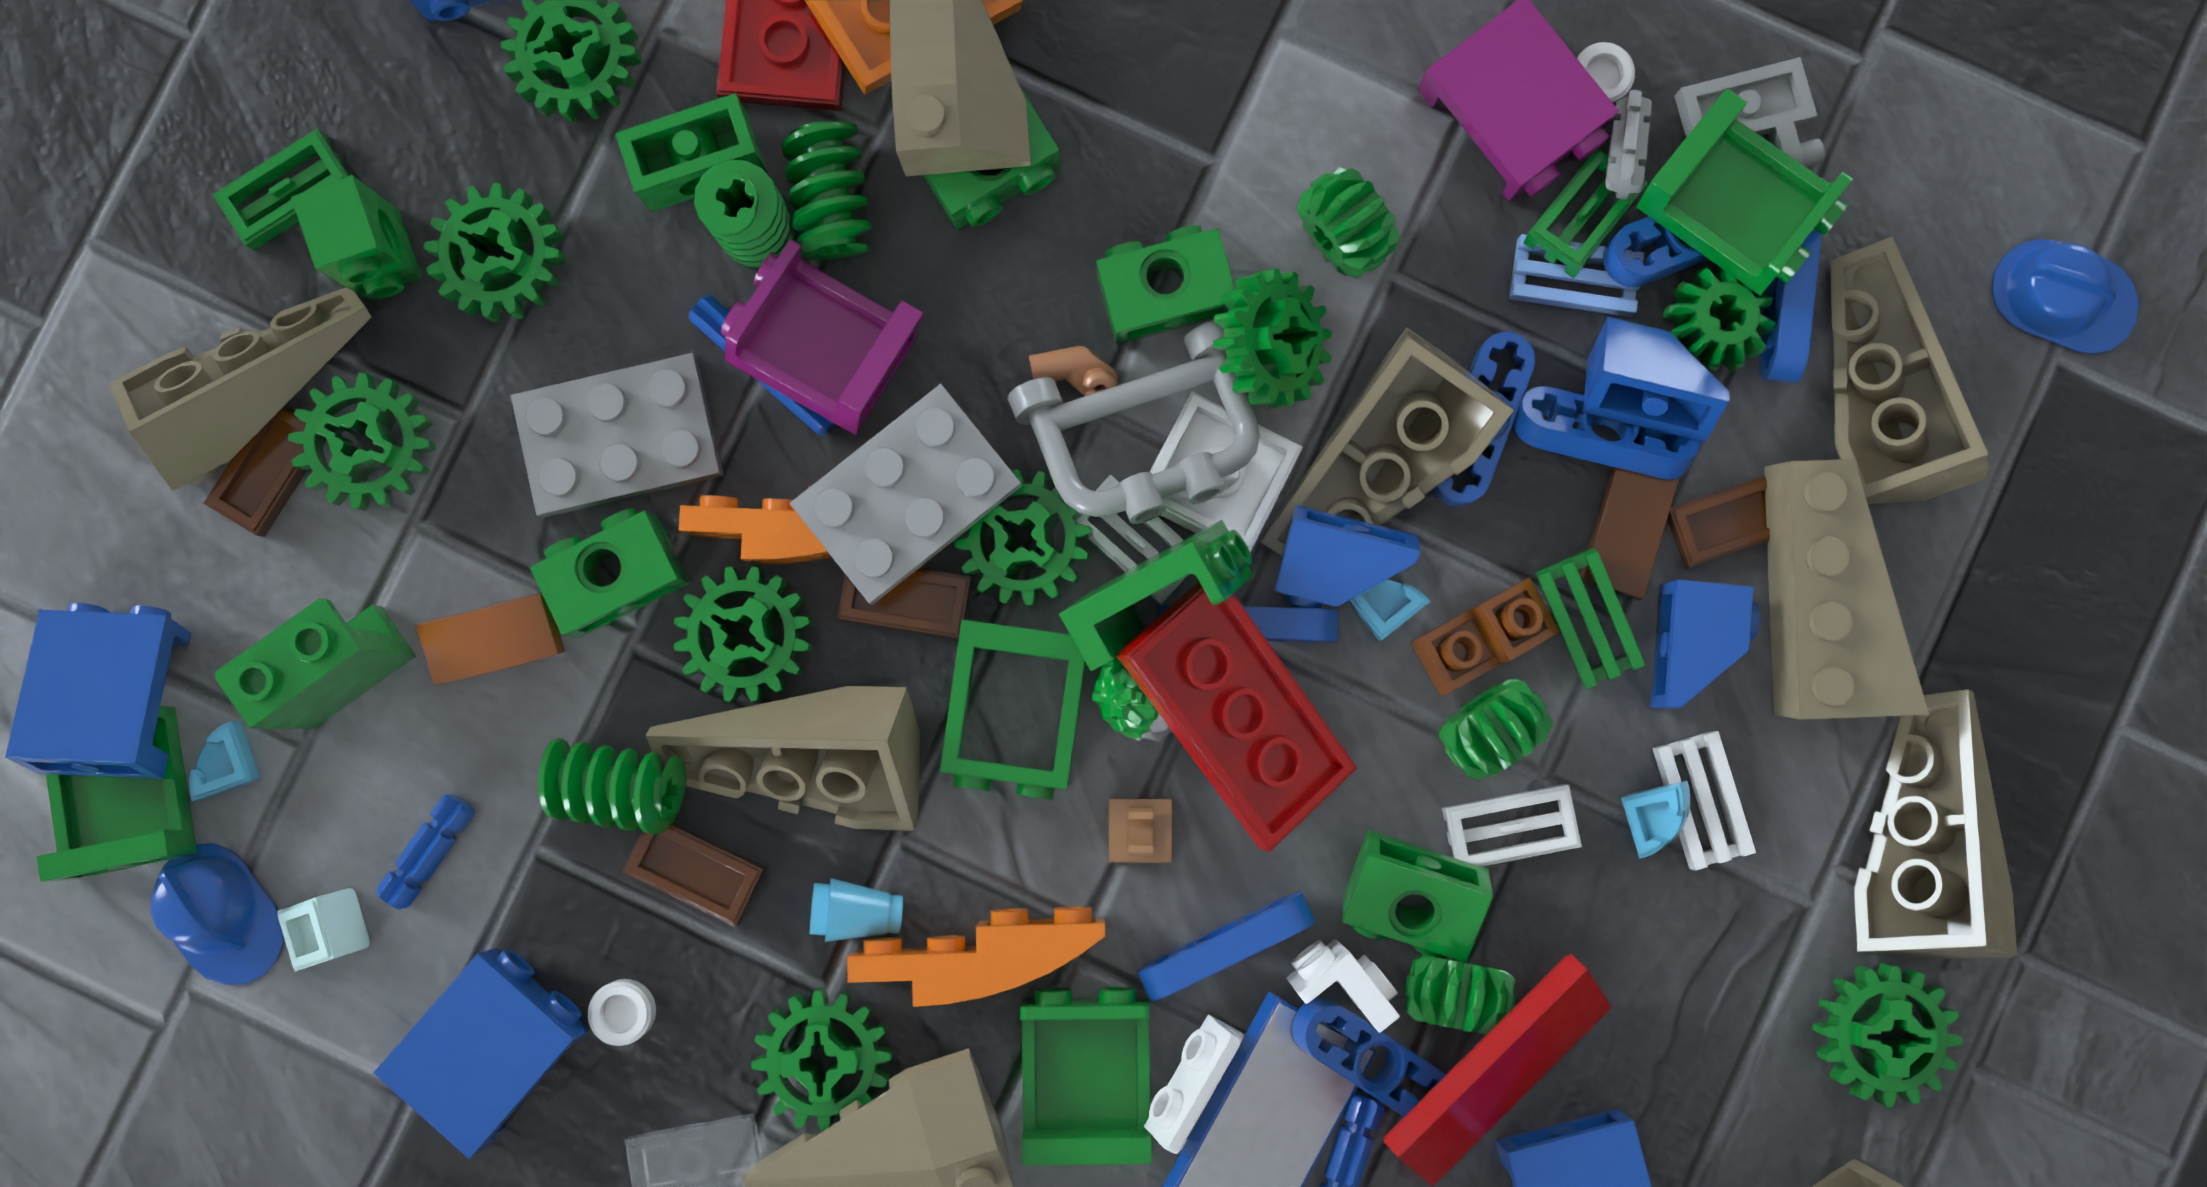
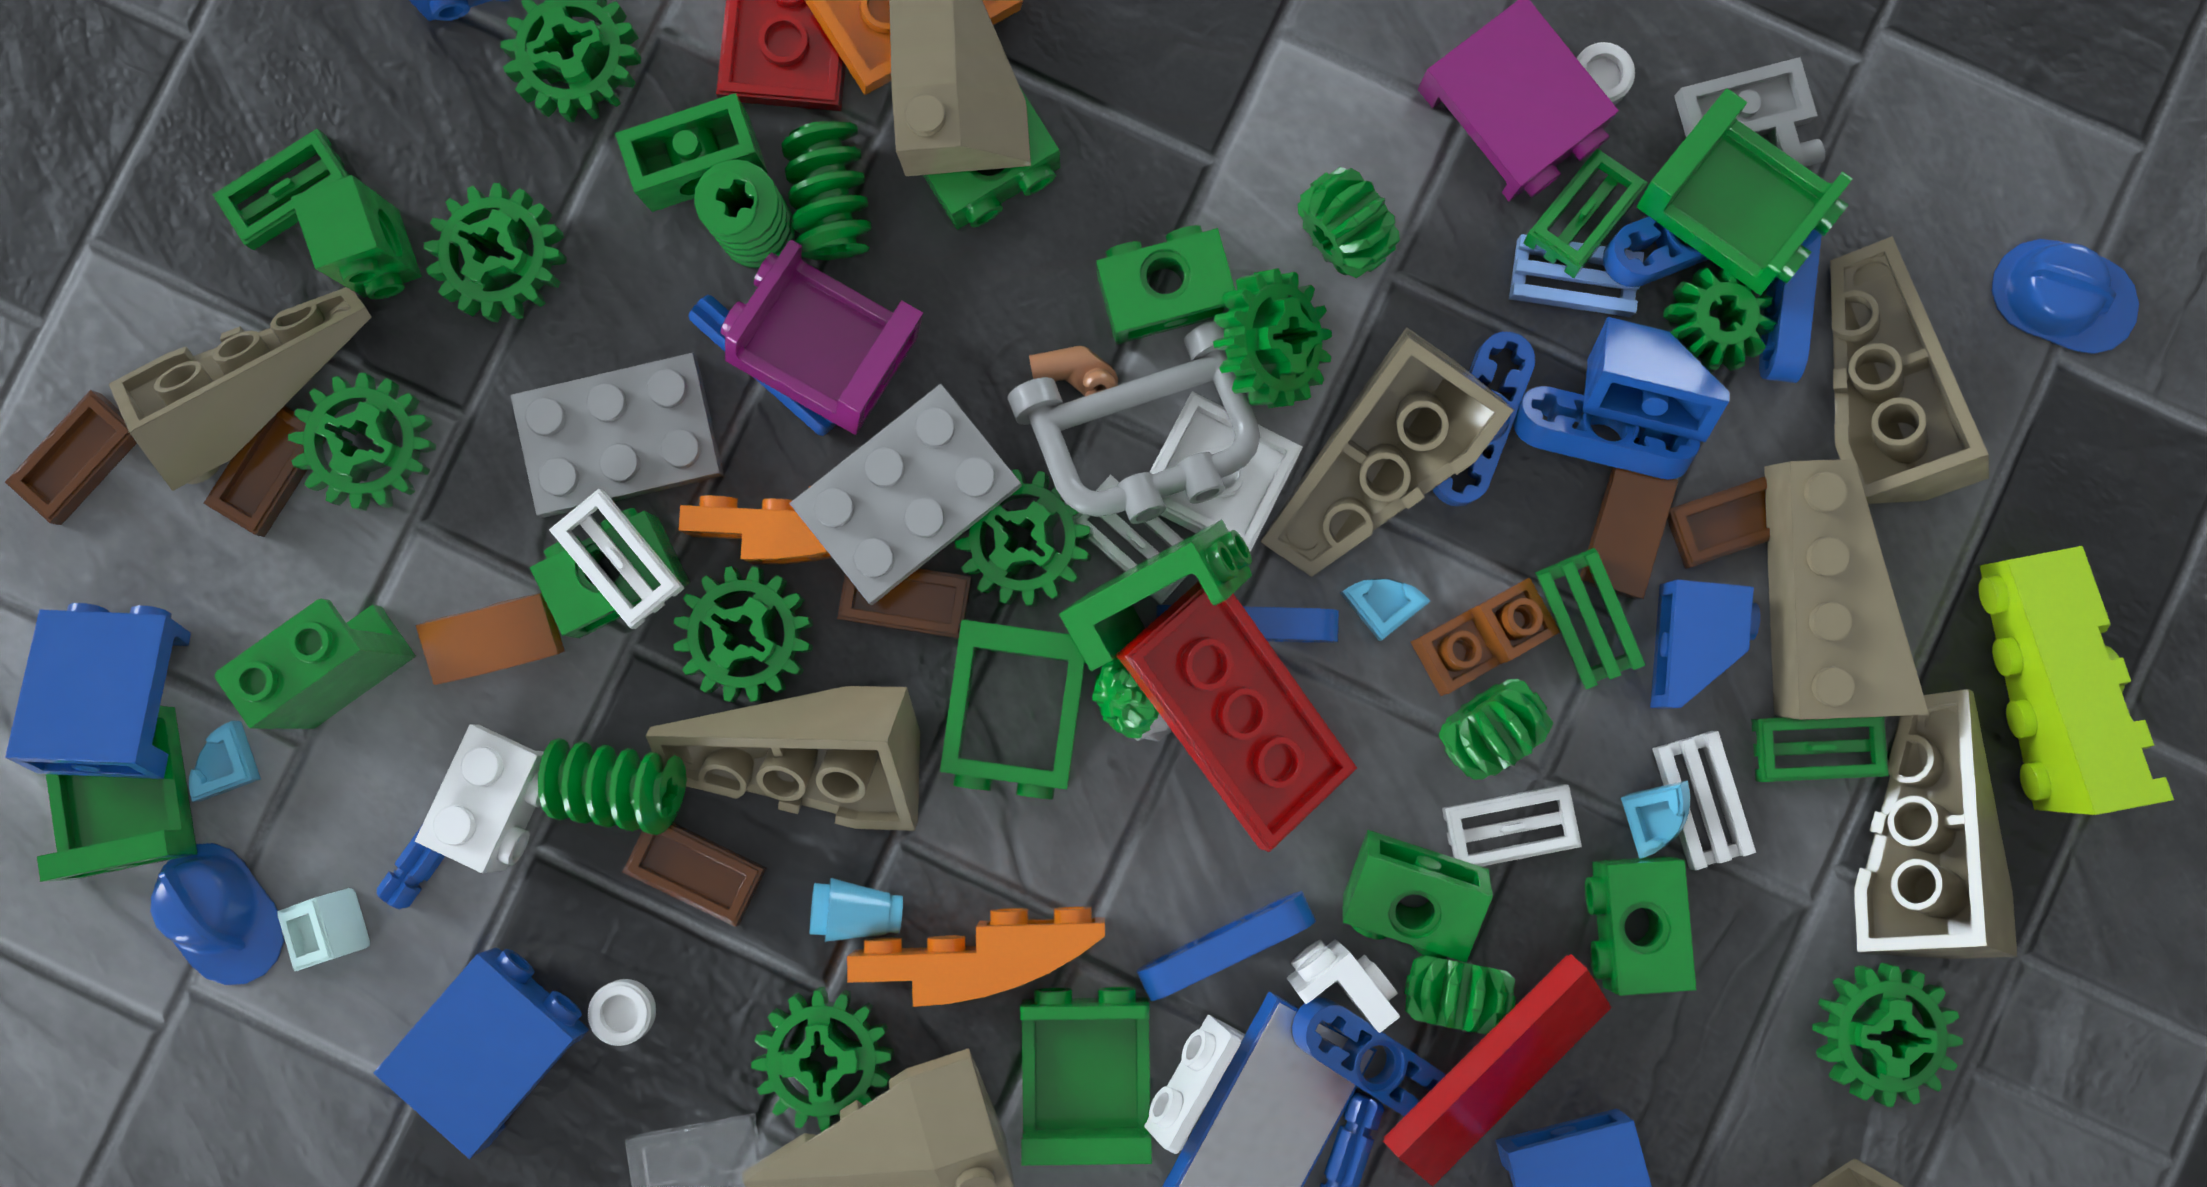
(73, 458): none -> reddish brown tile
(484, 802): none -> white bracket
(651, 599): none -> white tile
(1140, 830): medium nougat tile -> none
(1339, 557): blue slope -> none
(1629, 145): light grey axle -> none
(1664, 955): none -> green brick
(1767, 749): none -> green tile
(2066, 687): none -> lime wedge

